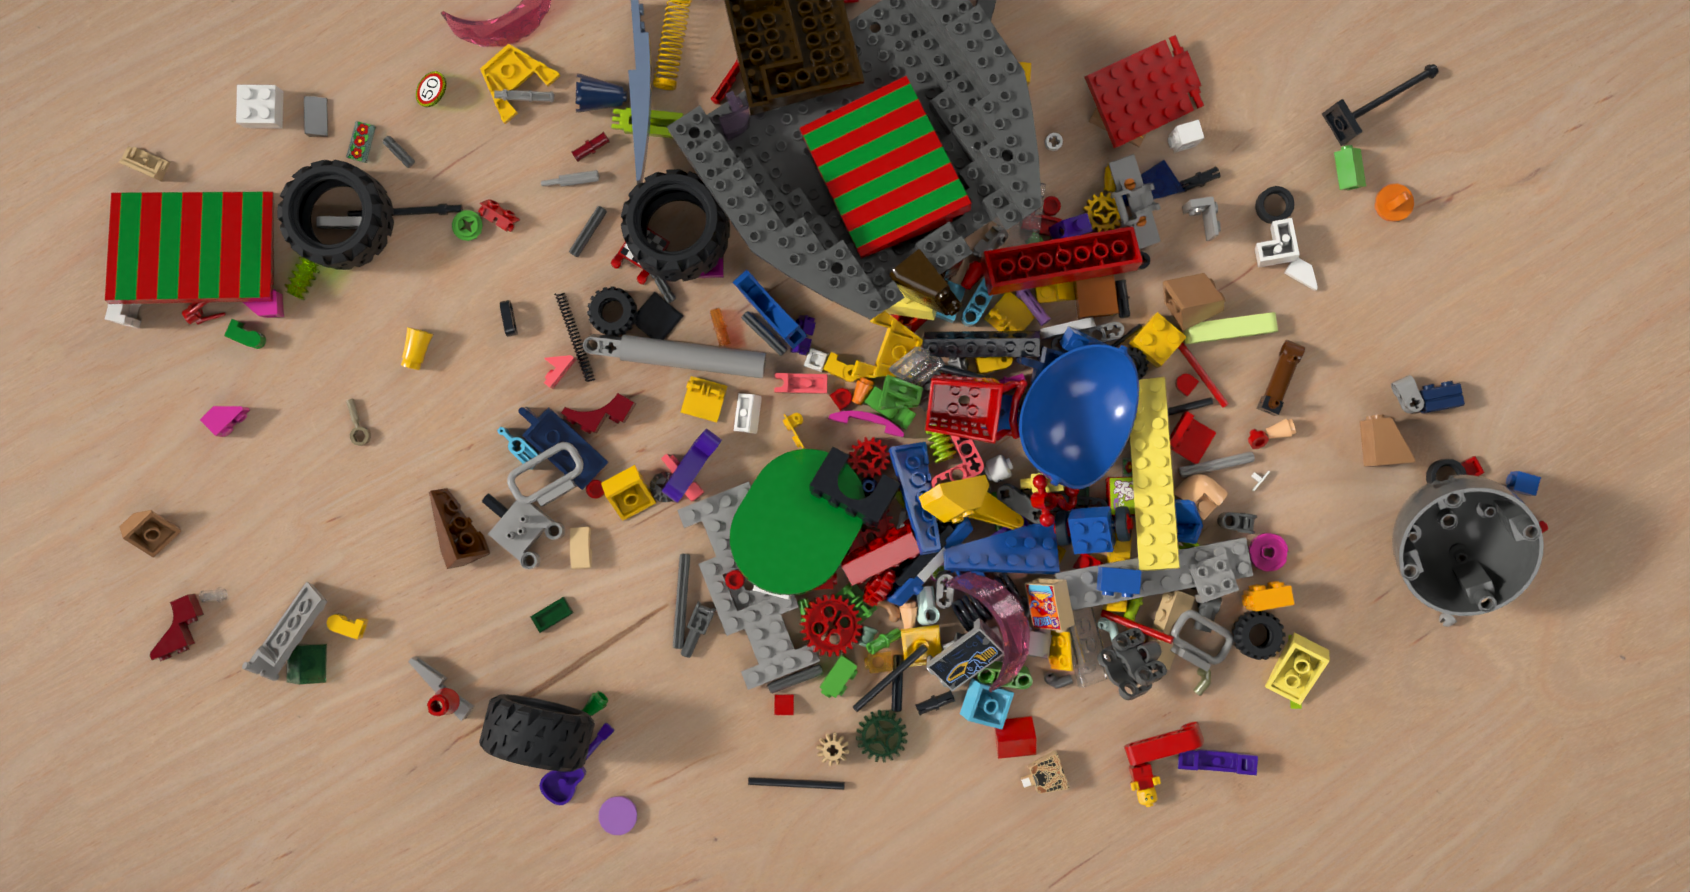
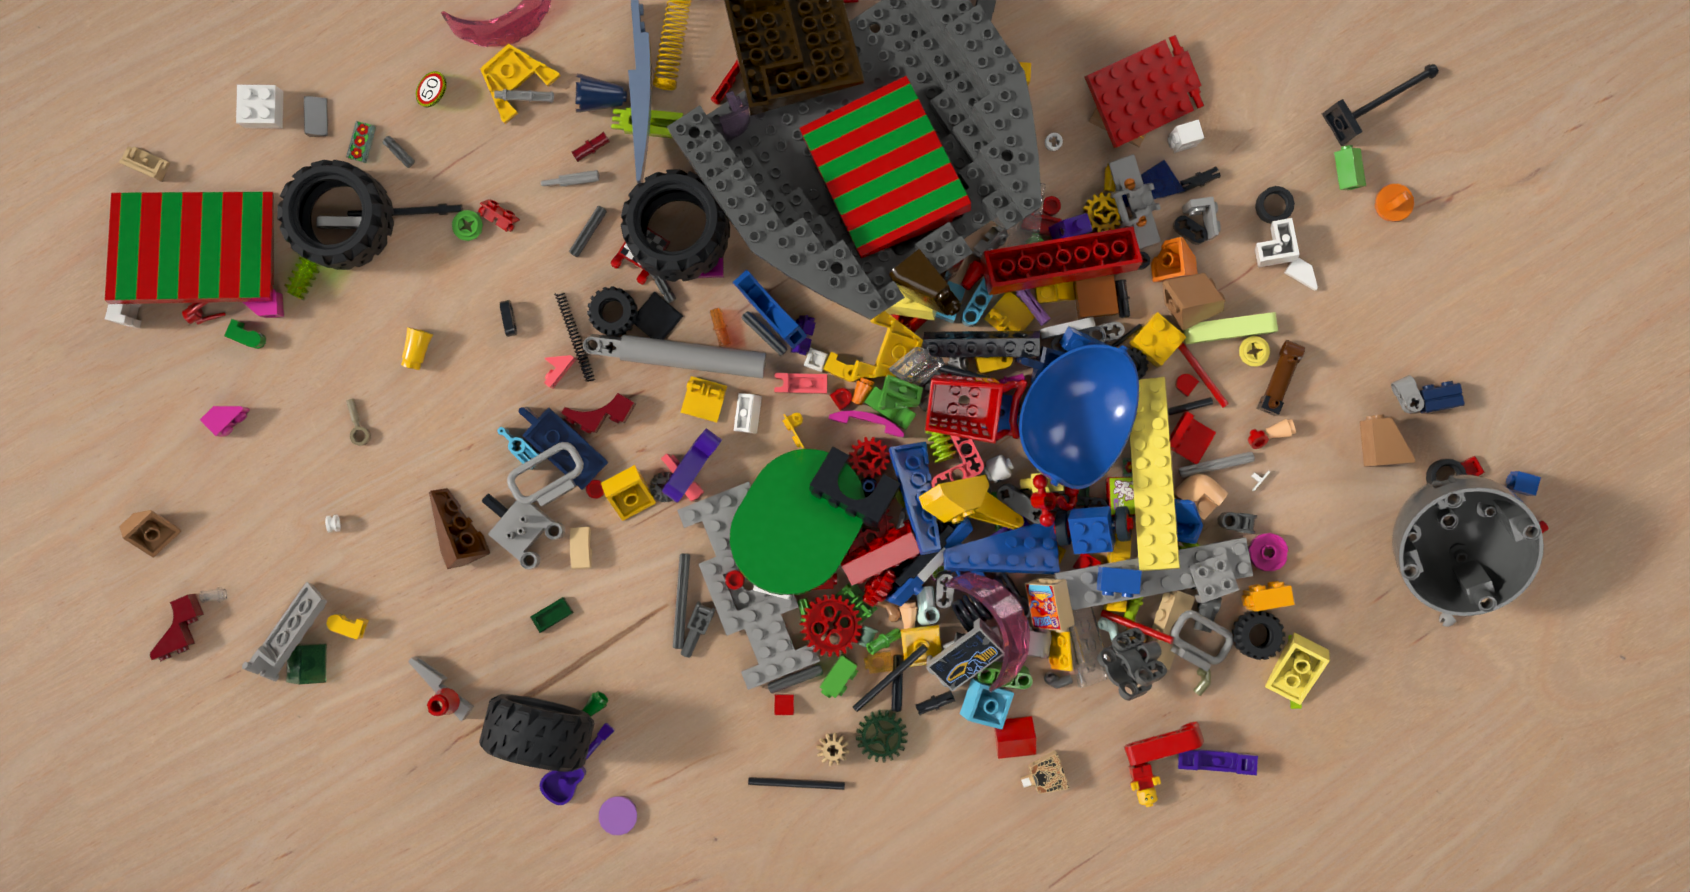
(333, 523): none -> white bush
(1173, 261): none -> orange slope
(1187, 234): none -> black beam
(1258, 343): none -> light yellow gear

